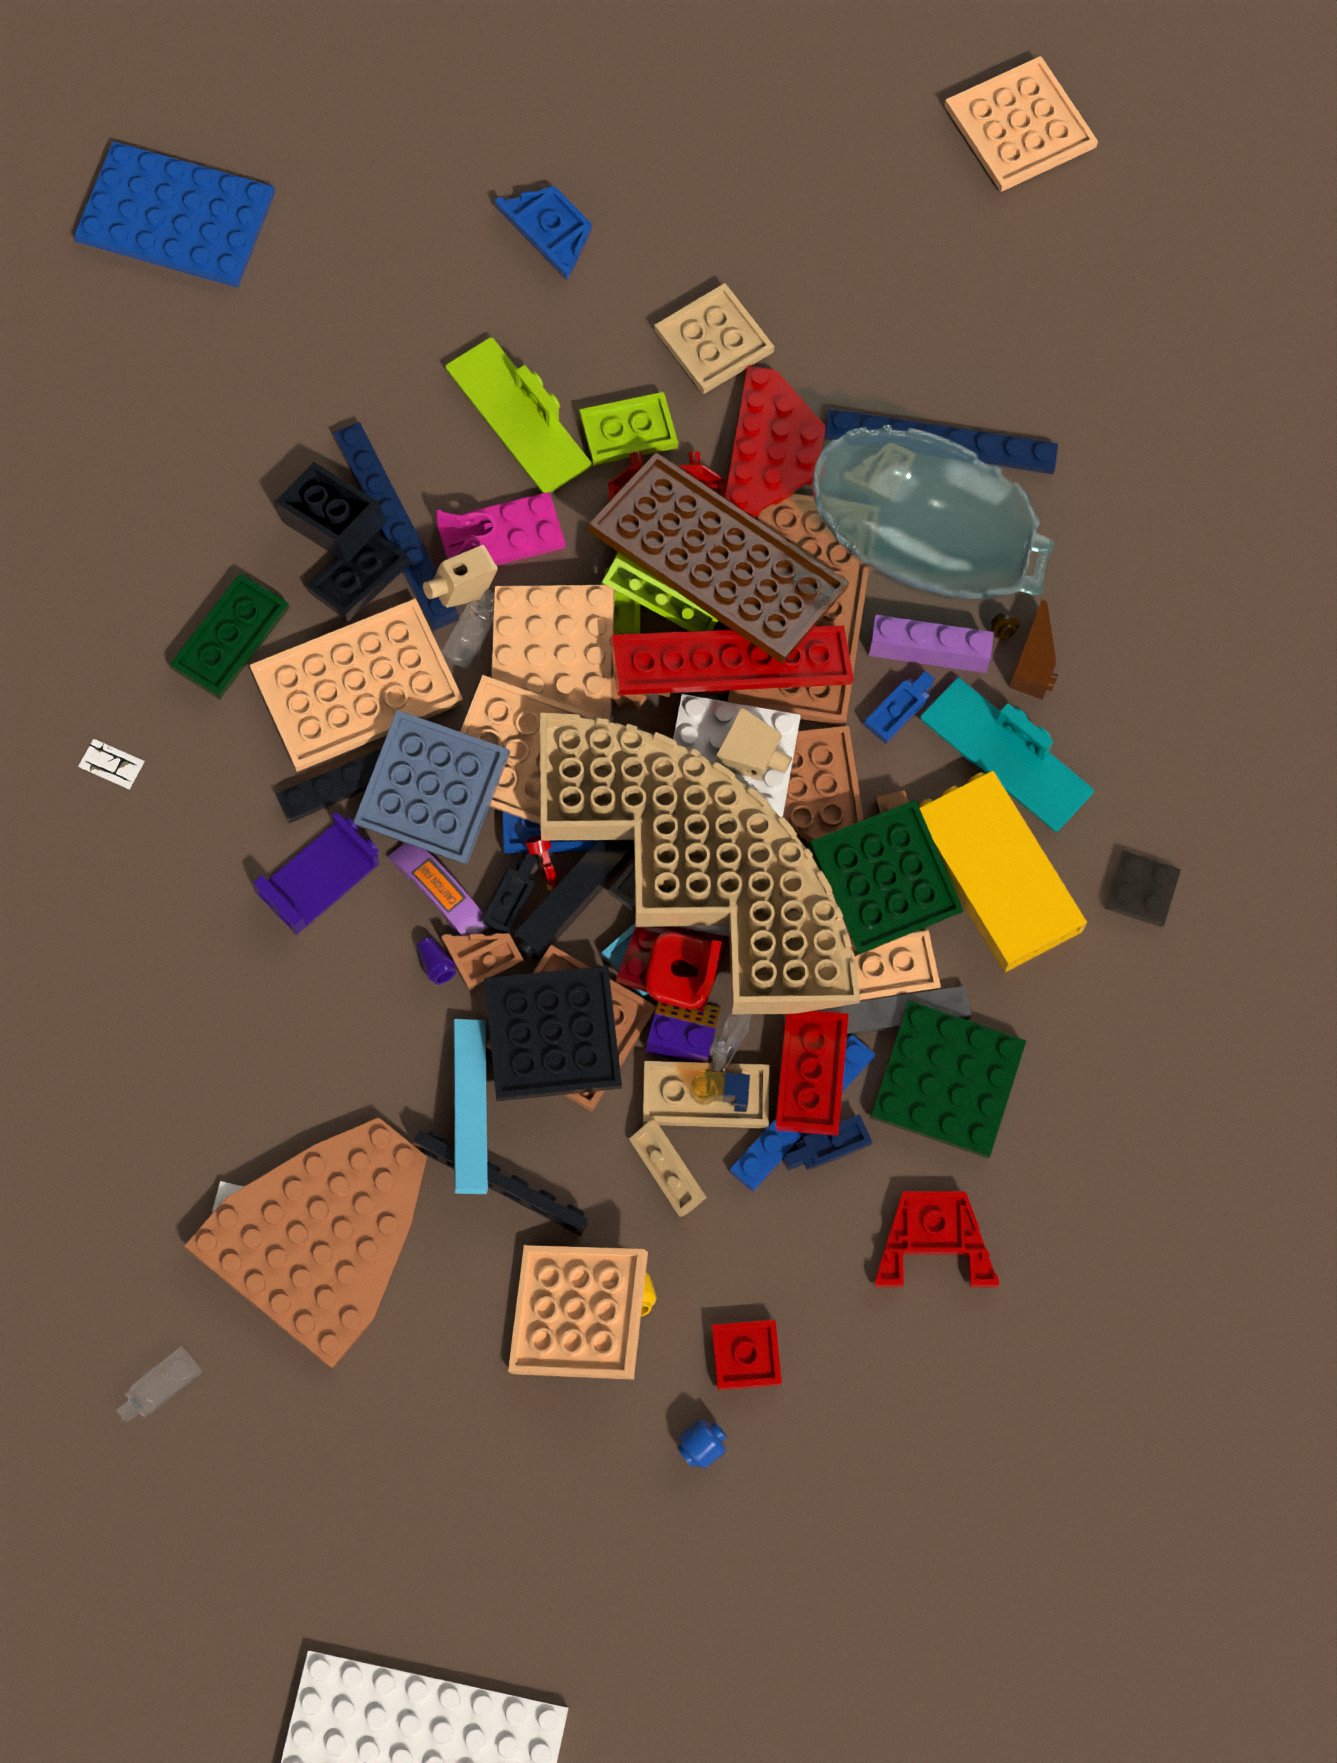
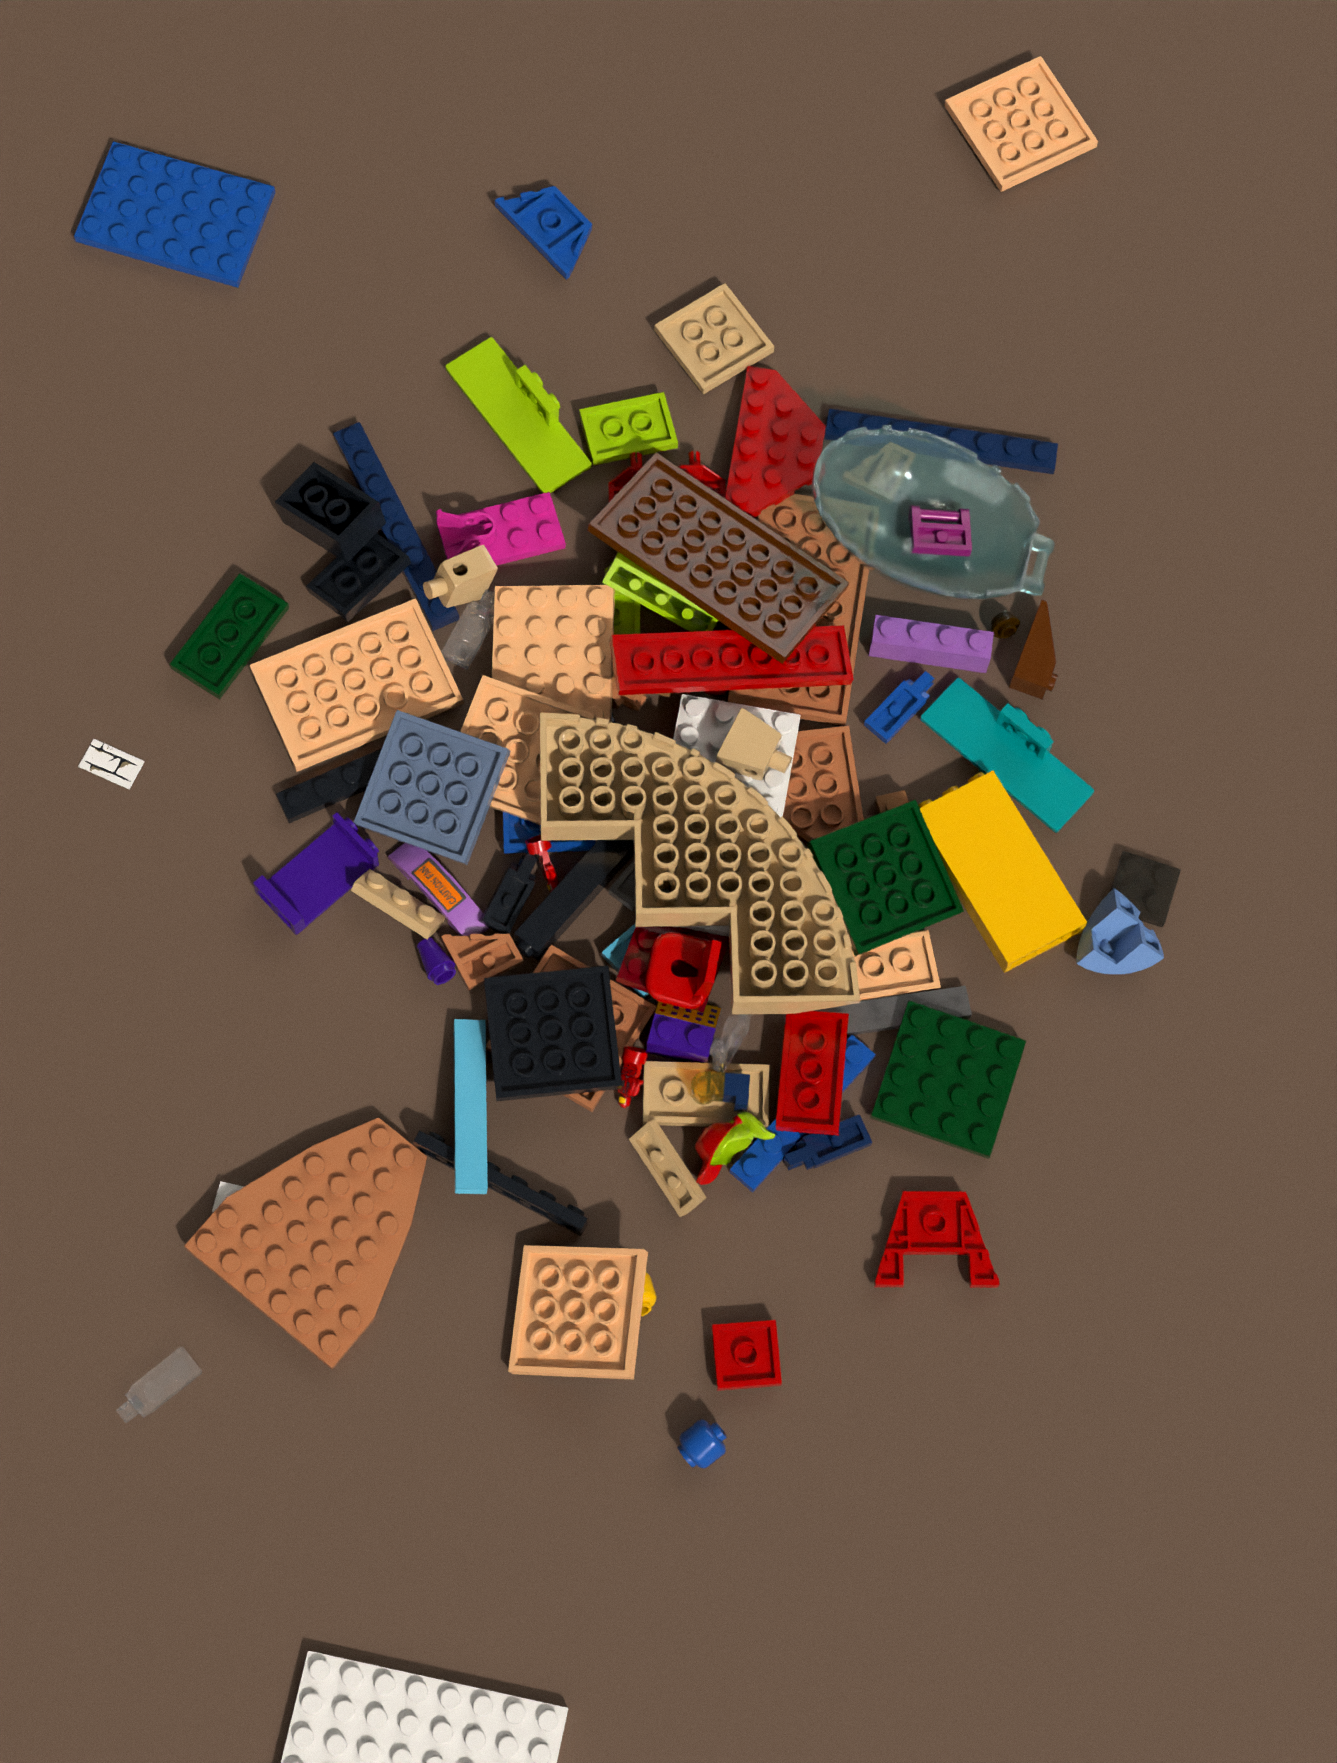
(398, 903): none -> tan plate
(633, 1060): none -> red piece
(725, 1139): none -> hair
(939, 537): none -> magenta plate
(1117, 939): none -> medium blue brick

